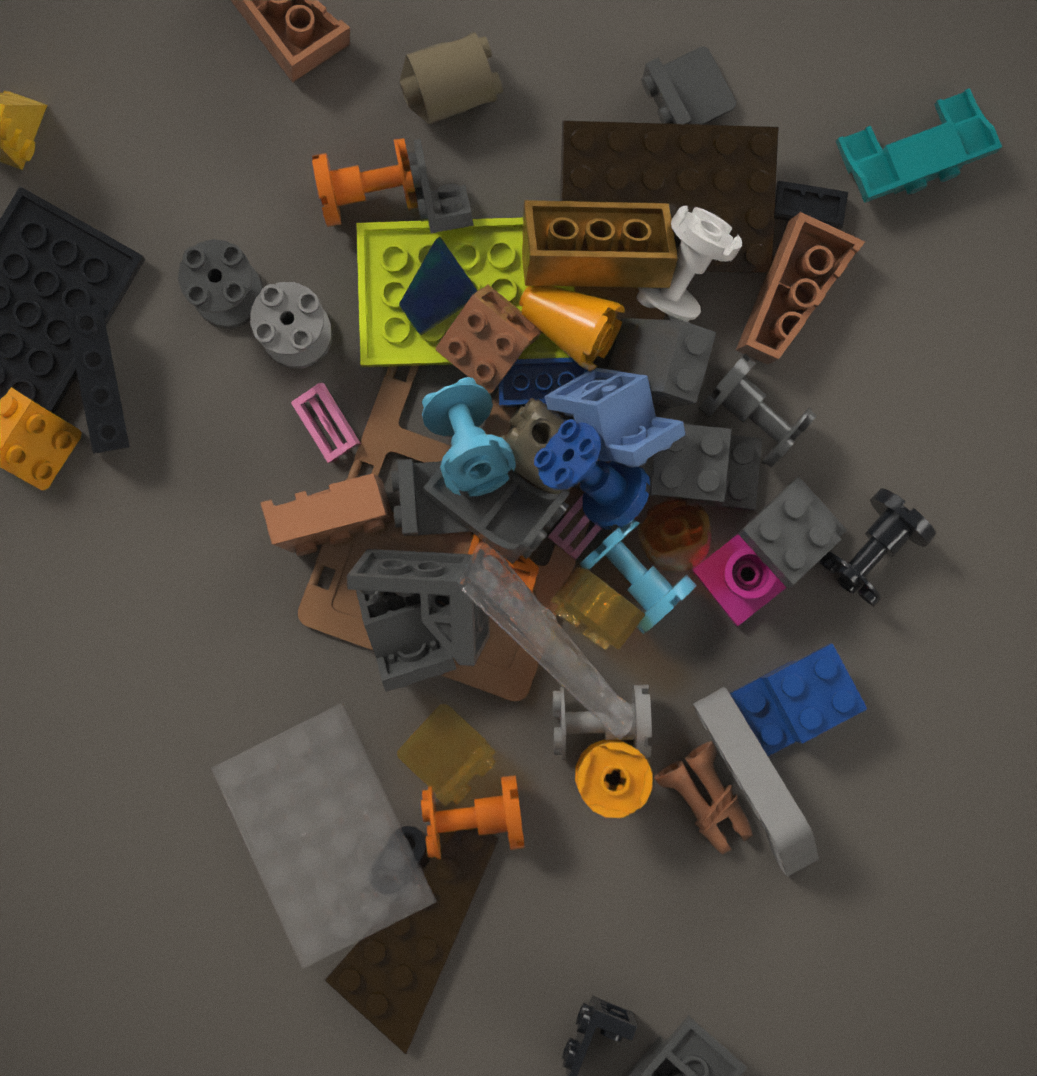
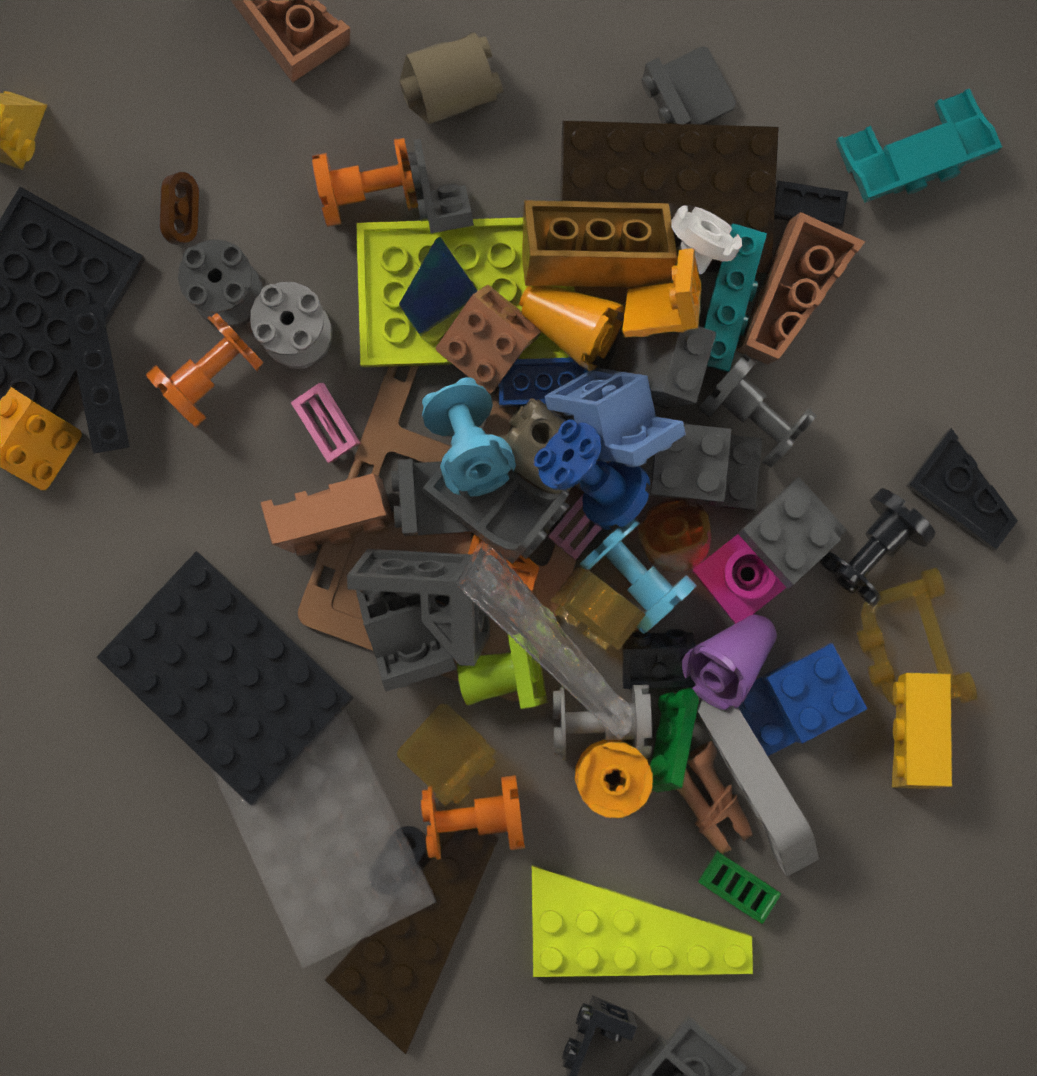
(180, 209): none -> reddish brown plate
(194, 379): none -> orange piece
(225, 678): none -> black plate
(504, 674): none -> lime plant
(608, 933): none -> neon yellow wing
(656, 659): none -> black bracket
(666, 305): none -> light orange bracket
(673, 739): none -> green plate
(730, 297): none -> teal bracket
(730, 661): none -> medium lavender cone
(766, 904): none -> green slope
(872, 639): none -> clear yellow bar
(922, 731): none -> yellow wedge
(961, 492): none -> black wing

